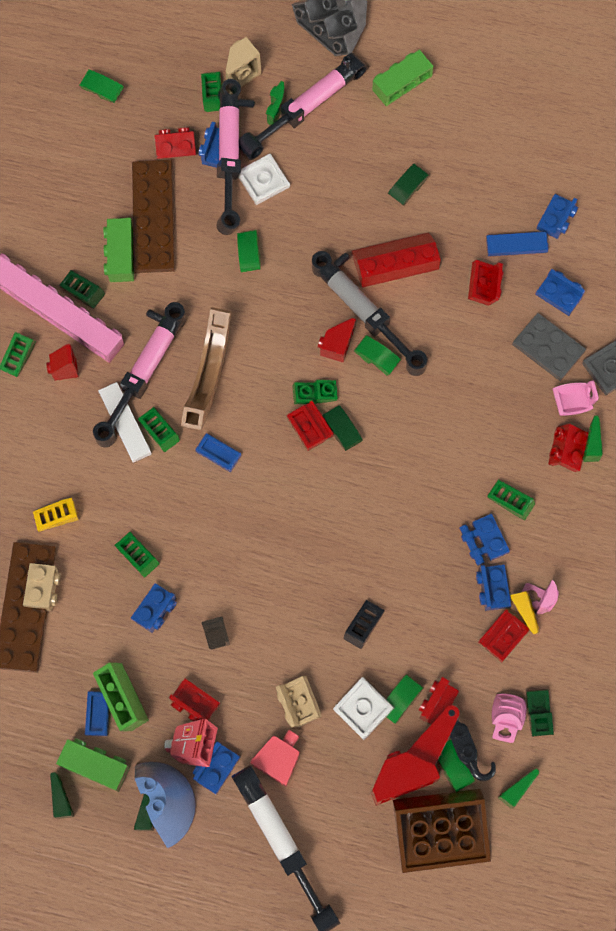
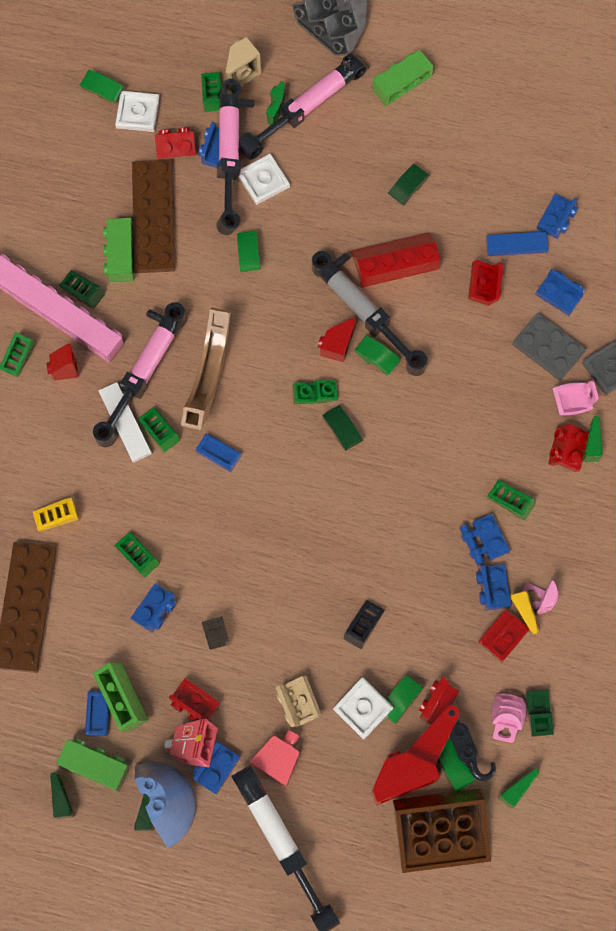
(41, 586): tan bracket -> none
(137, 111): none -> white tile
(310, 425): red plate -> none

